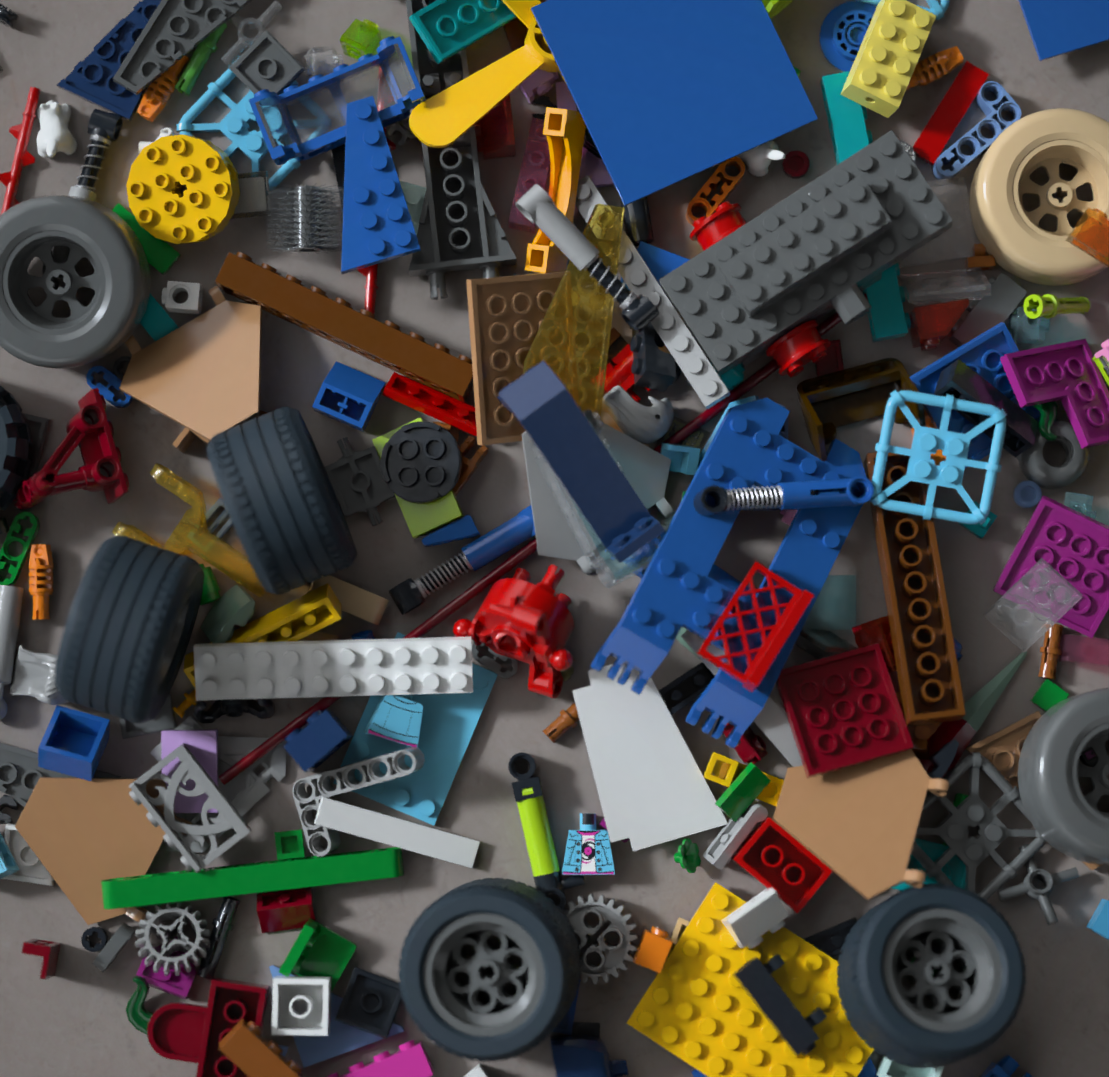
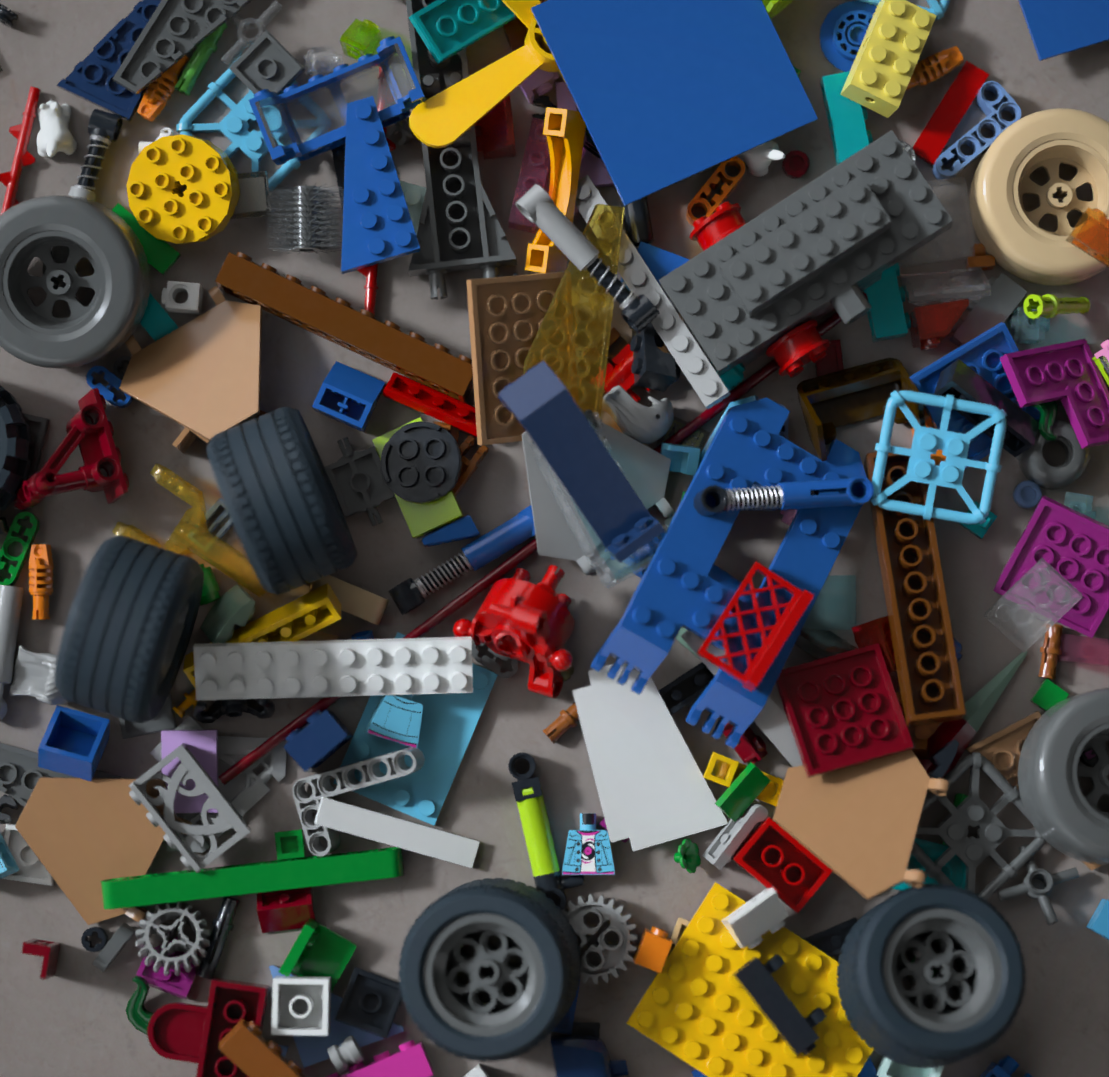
(346, 1053): none -> light grey wheel

